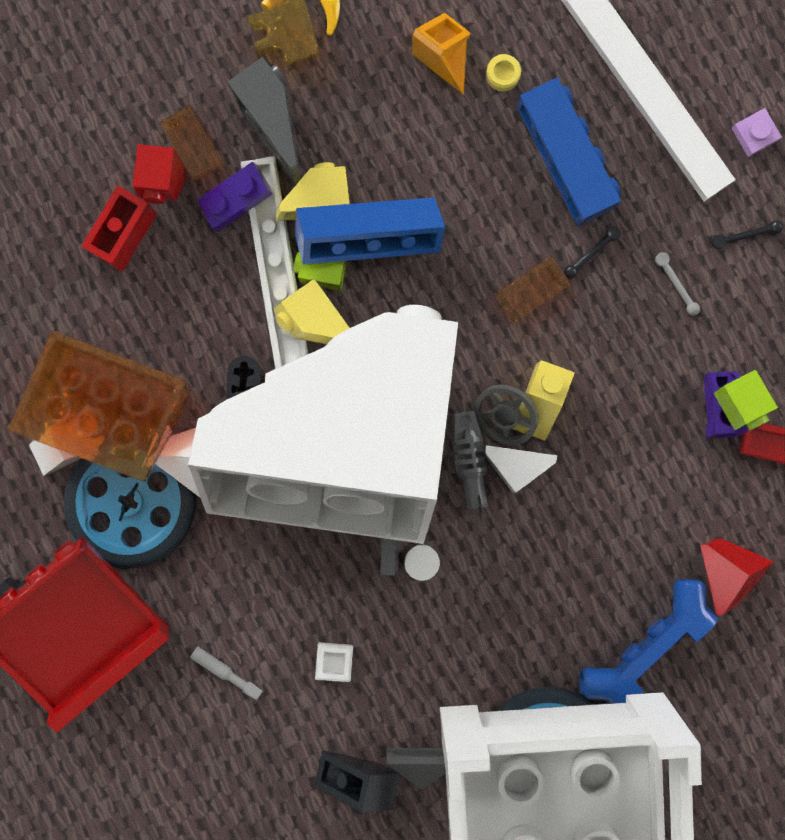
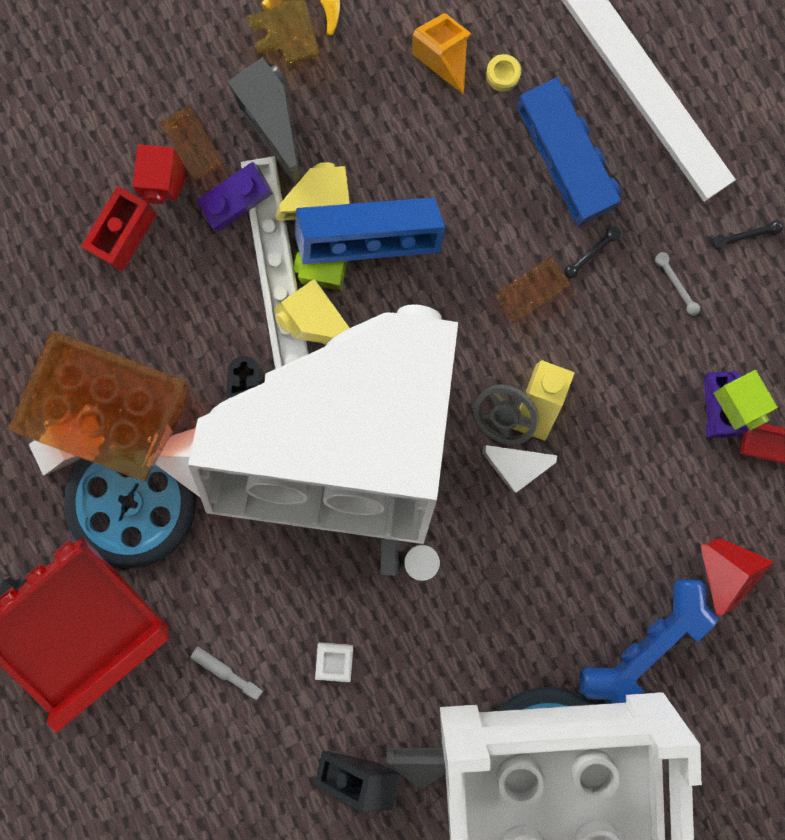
(469, 457): dark grey hinge -> none
(756, 132): lavender plate -> none

